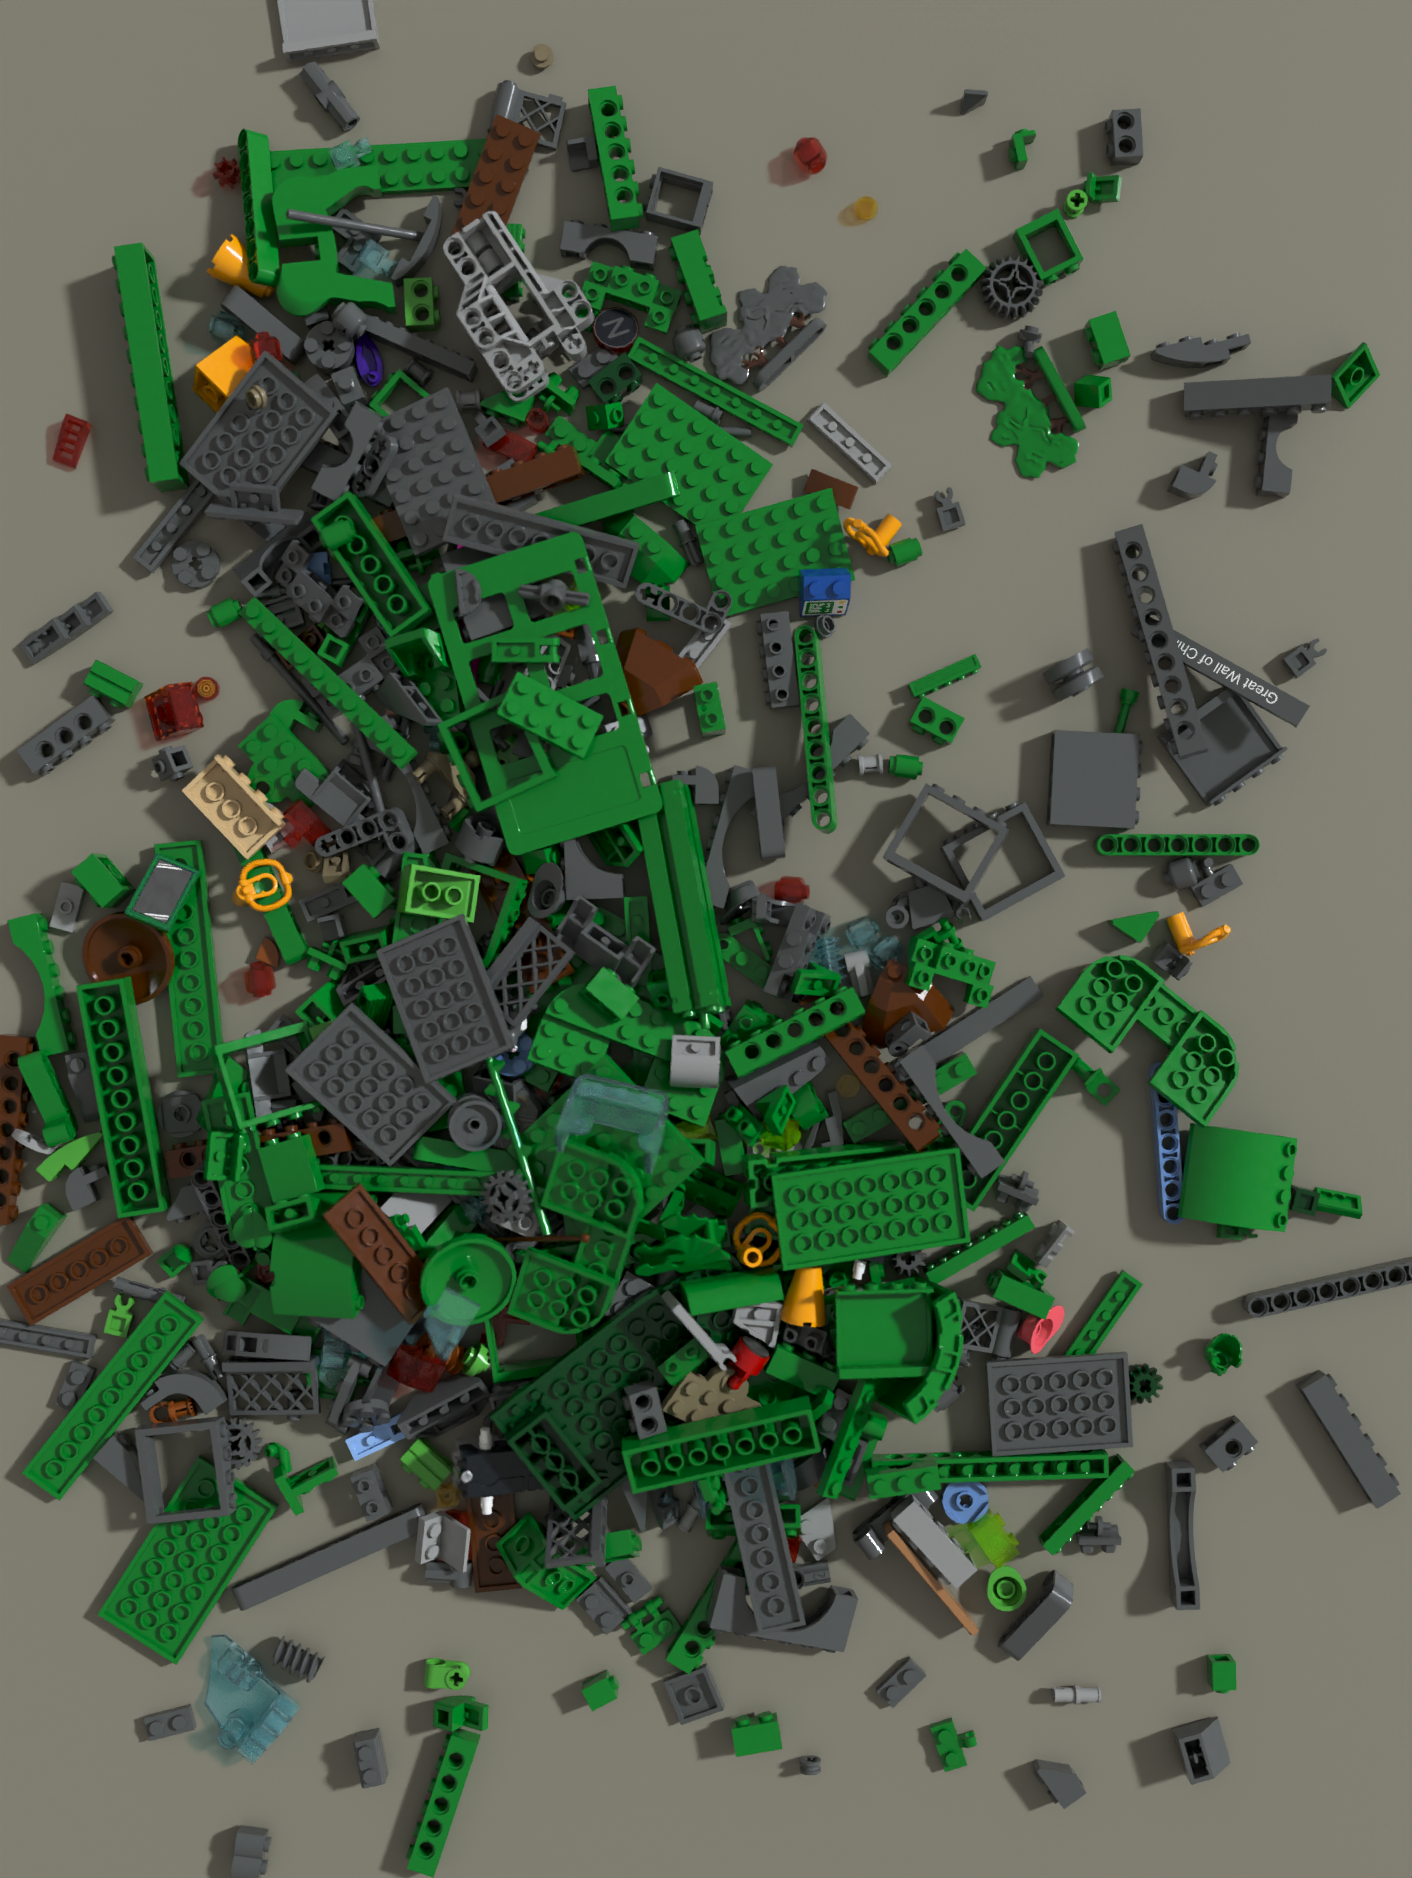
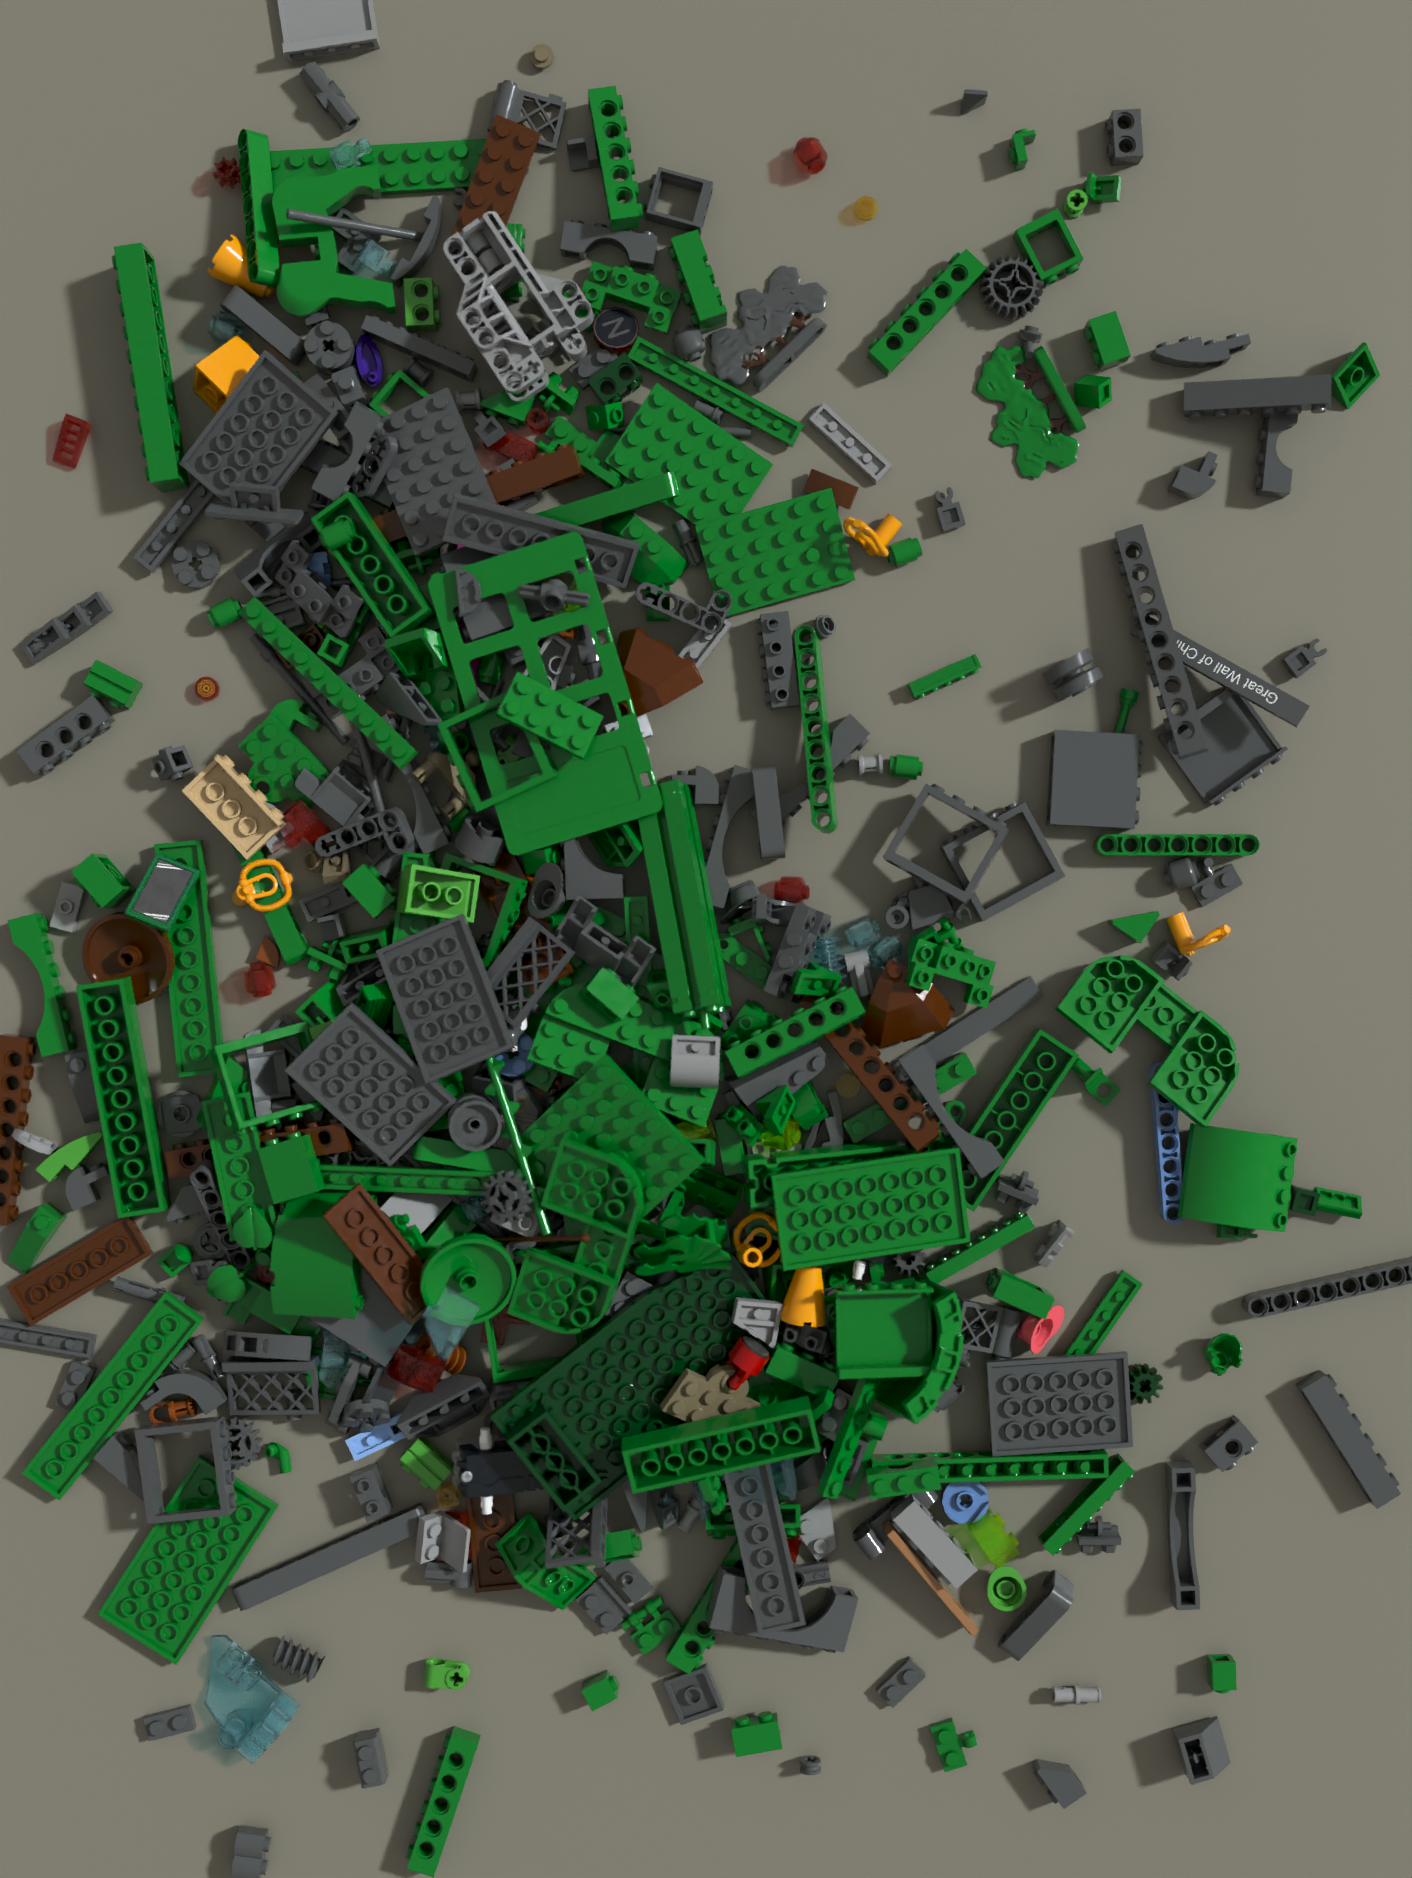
(49, 1097): green beam -> none
(120, 1320): bright green plate -> none
(174, 711): clear red slope -> none
(224, 1156): green bracket -> none
(256, 397): dark tan plate -> none
(262, 342): clear red head -> none
(294, 1214): green brick -> none
(304, 1481): green bracket -> none
(349, 320): dark grey head -> none
(460, 1711): green brick -> none
(476, 1359): bright green plate -> none
(524, 650): green plate -> none
(616, 1106): clear light blue windscreen -> none
(648, 1408): dark grey brick -> none
(683, 1362): green bracket -> none
(709, 709): green window -> none
(713, 1348): light grey tile -> none
(731, 1290): green brick -> none
(824, 592): blue slope -> none
(905, 1034): dark grey leg -> none
(938, 715): green brick -> none
(1024, 1269): green plate -> none

